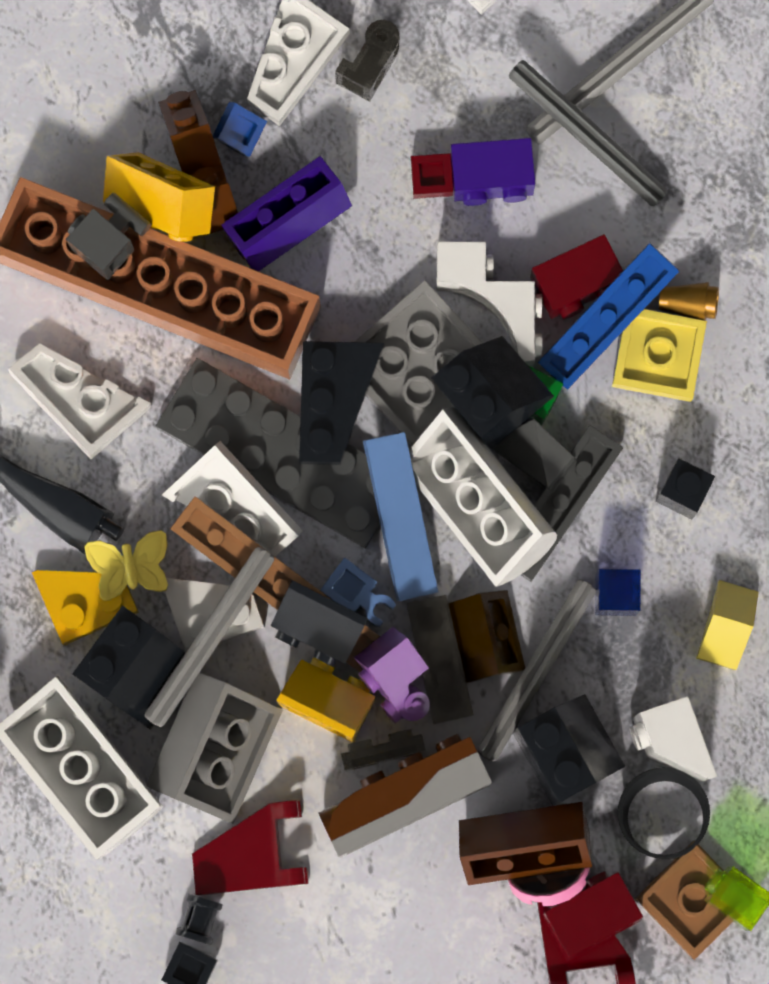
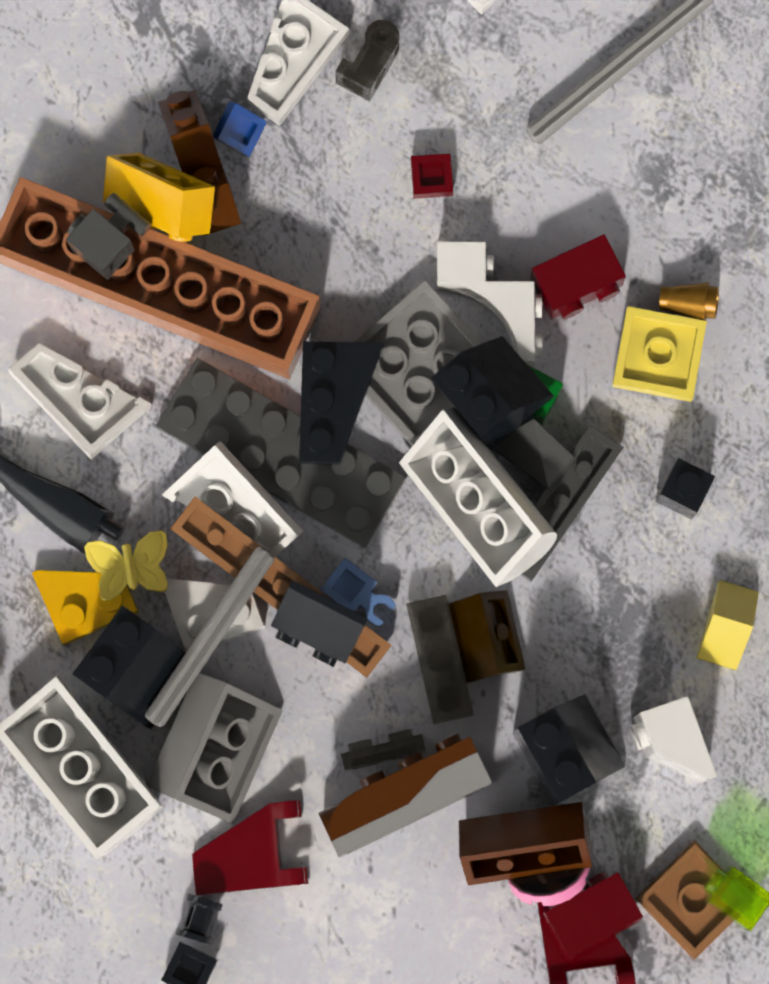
(287, 214): dark purple brick -> none
(327, 699): yellow slope -> none
(390, 667): medium lavender brick -> none
(400, 516): medium blue tile -> none
(492, 171): dark purple brick -> none
(536, 670): light grey axle -> none
(587, 133): dark grey axle -> none
(608, 316): blue plate -> none
(618, 592): clear blue brick -> none
(658, 775): black tyre -> none

